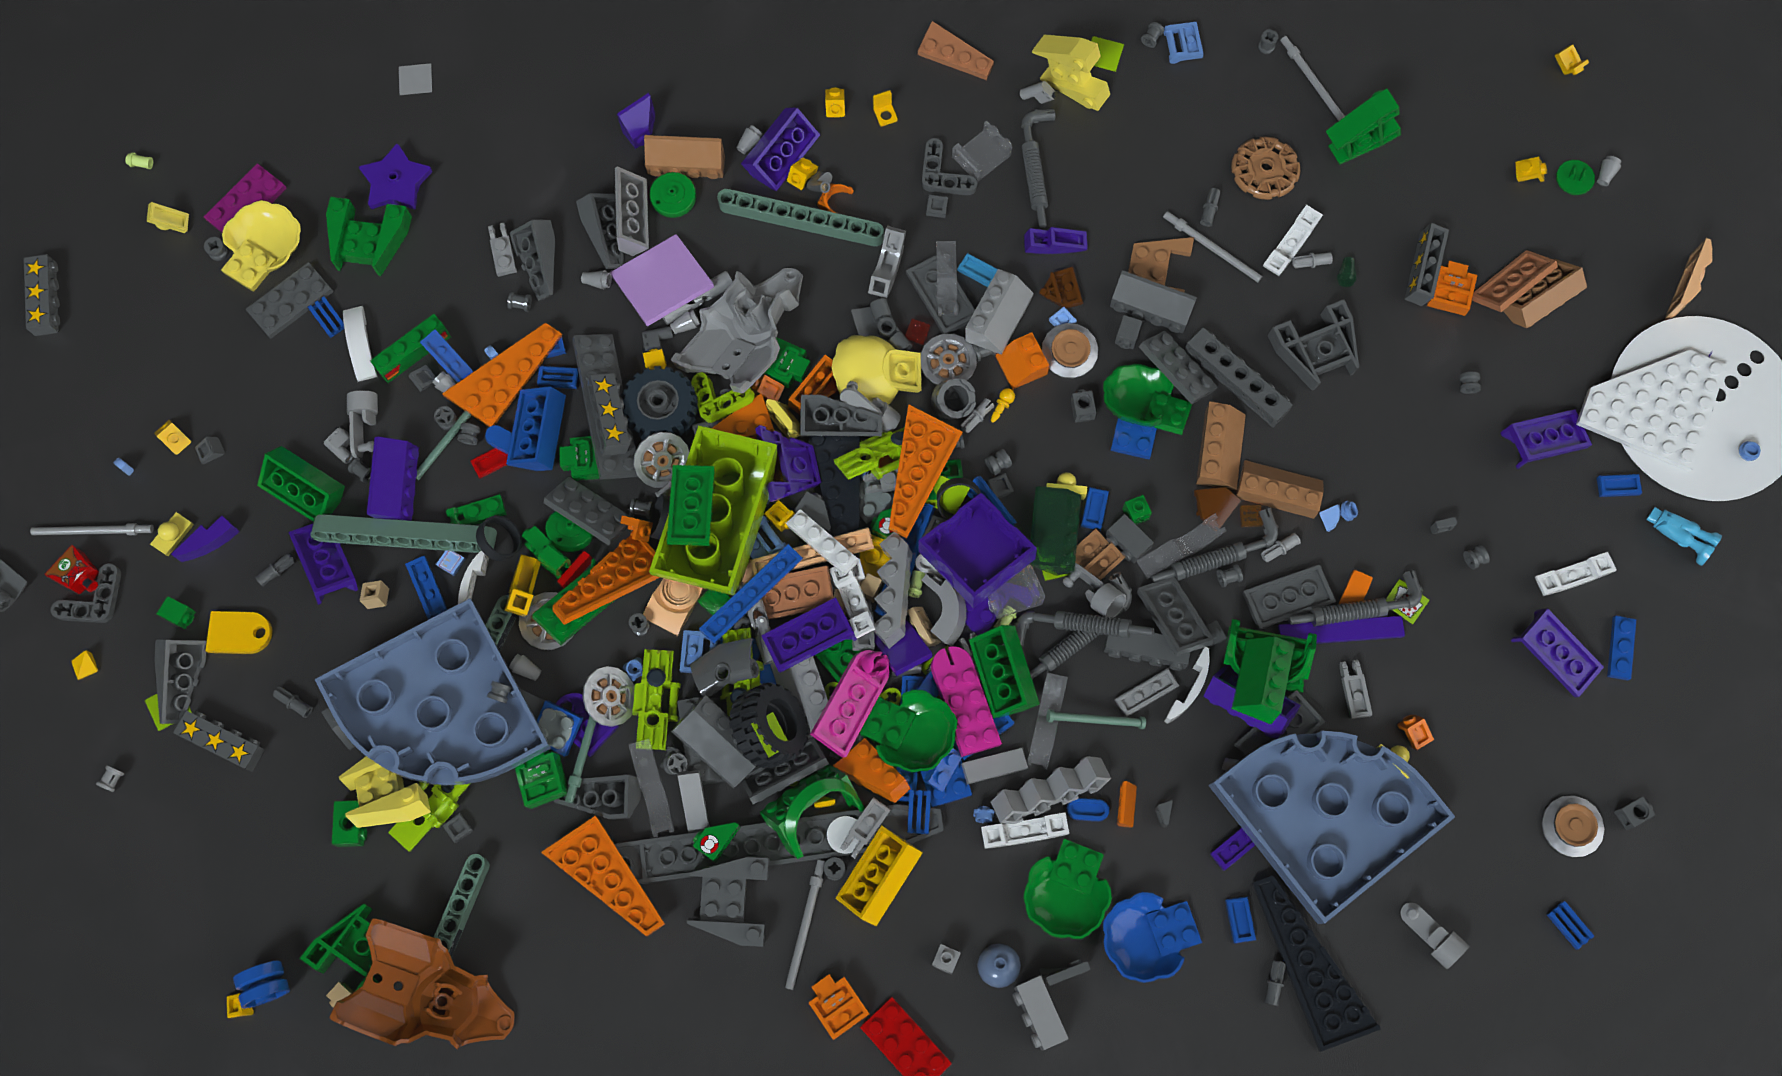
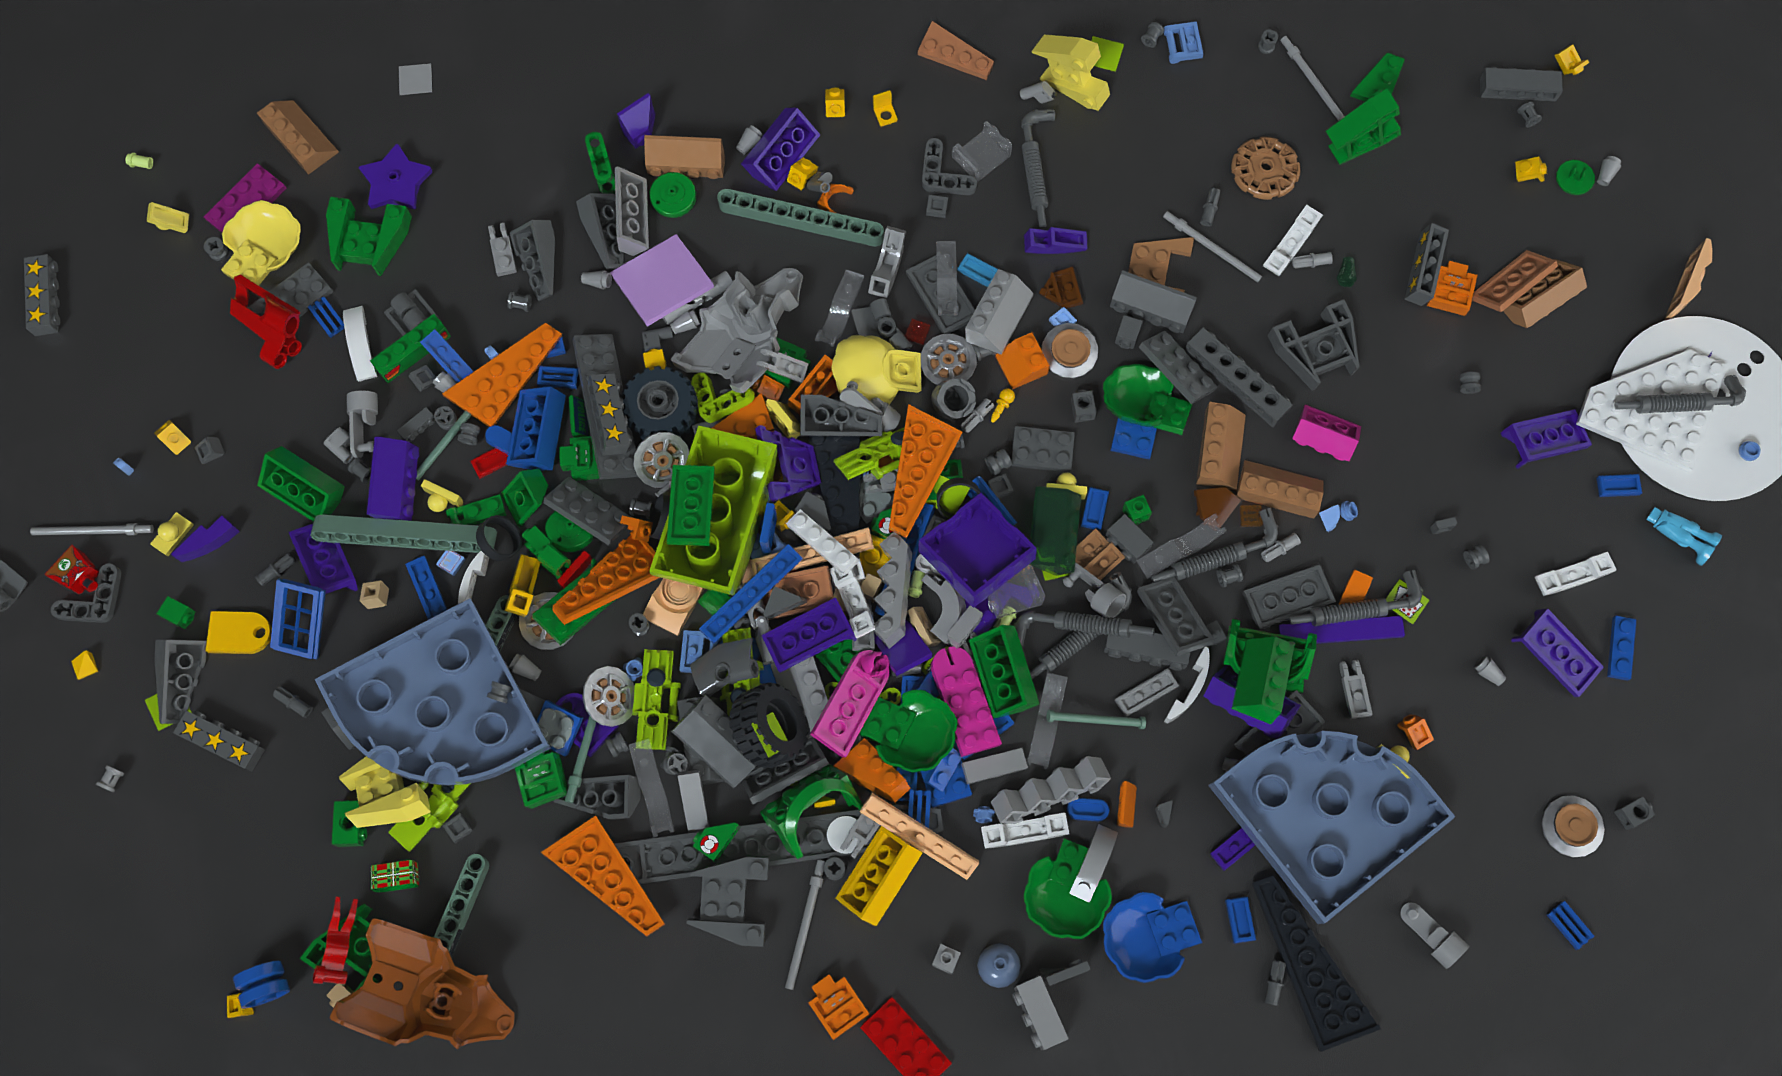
(275, 326): none -> red panel
(278, 625): none -> blue piece
(297, 134): none -> medium nougat slope
(336, 948): none -> red flag
(394, 876): none -> piece
(408, 311): none -> dark grey plate
(416, 425): none -> dark grey piece
(440, 497): none -> light yellow tile
(525, 494): none -> green slope
(578, 417): none -> slope
(600, 162): none -> green piece
(617, 744): none -> dark grey wheel
(768, 528): none -> blue tile
(781, 602): none -> dark grey slope
(784, 365): none -> light grey hinge
(840, 308): none -> clear piece
(919, 836): none -> light nougat tile
(964, 626): none -> light grey slope
(1042, 449): none -> dark grey plate
(1094, 863): none -> light grey arch
(1326, 433): none -> dark pink slope
(1381, 77): none -> green wing
(1488, 669): none -> light grey cone
(1521, 84): none -> dark grey brick
(1529, 114): none -> dark grey bush
(1685, 402): none -> dark grey piece

